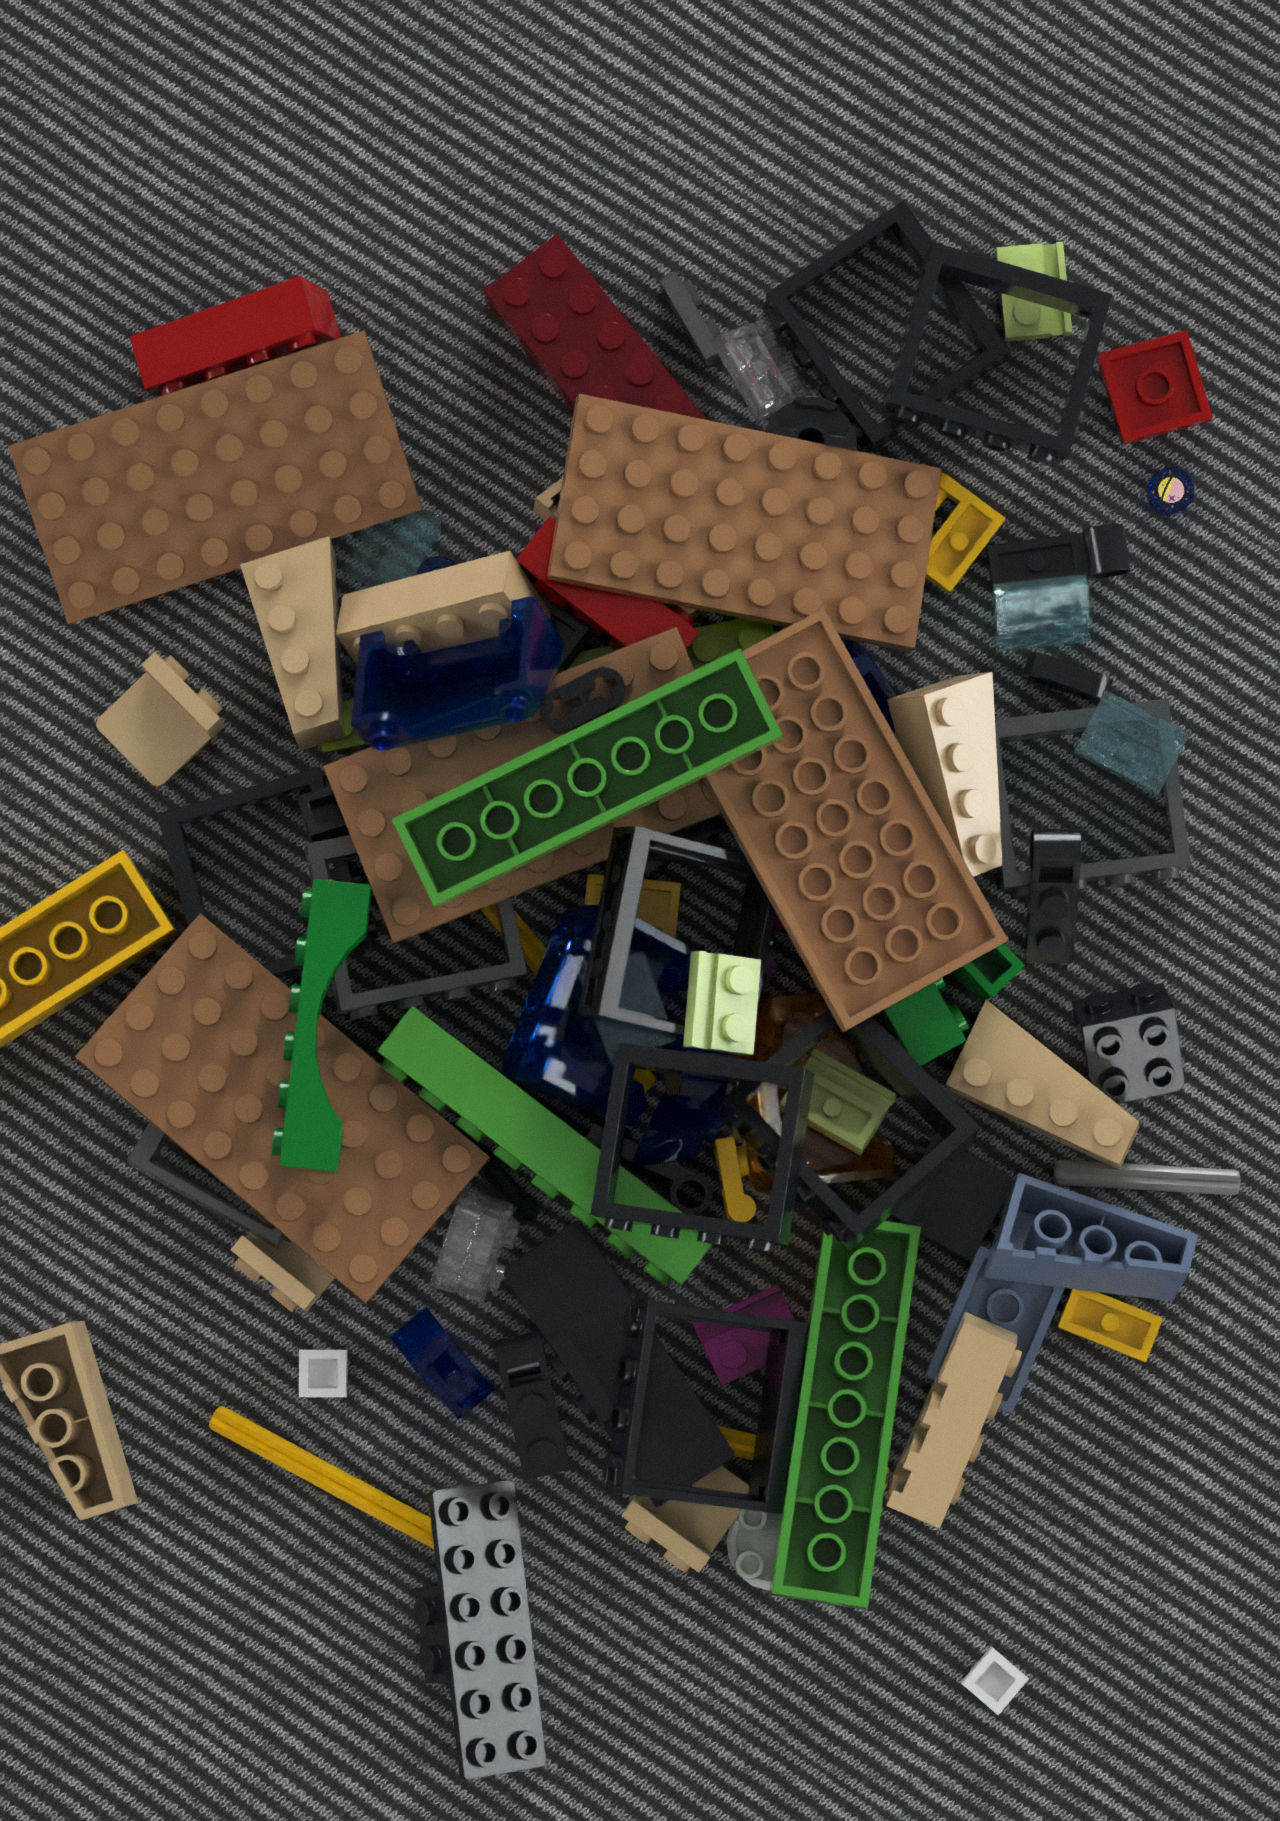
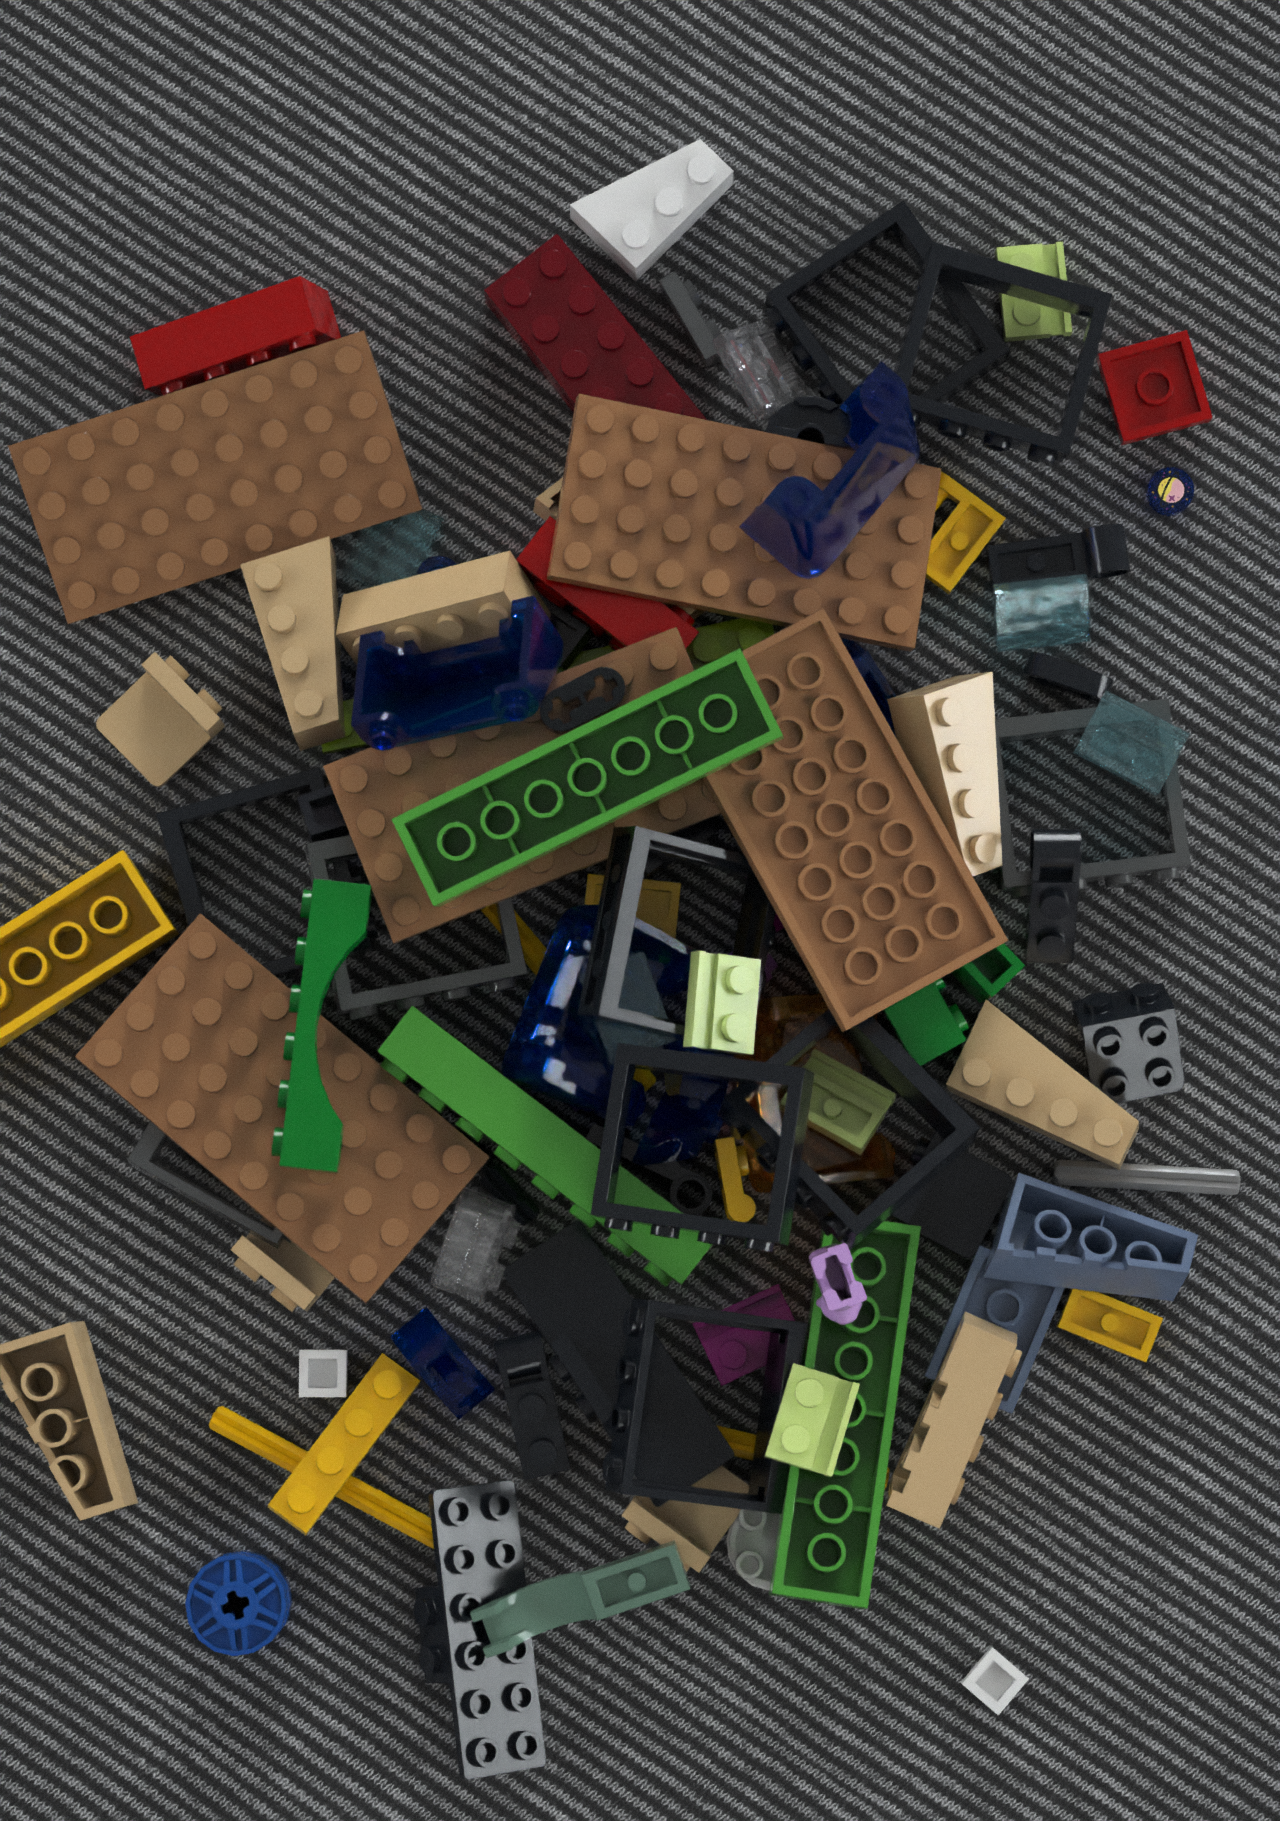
(249, 1576): none -> blue wheel
(343, 1444): none -> yellow plate
(582, 1596): none -> sand green piece
(653, 207): none -> white wedge
(812, 1420): none -> yellowish green plate
(813, 526): none -> clear blue windscreen
(840, 1291): none -> lavender animal

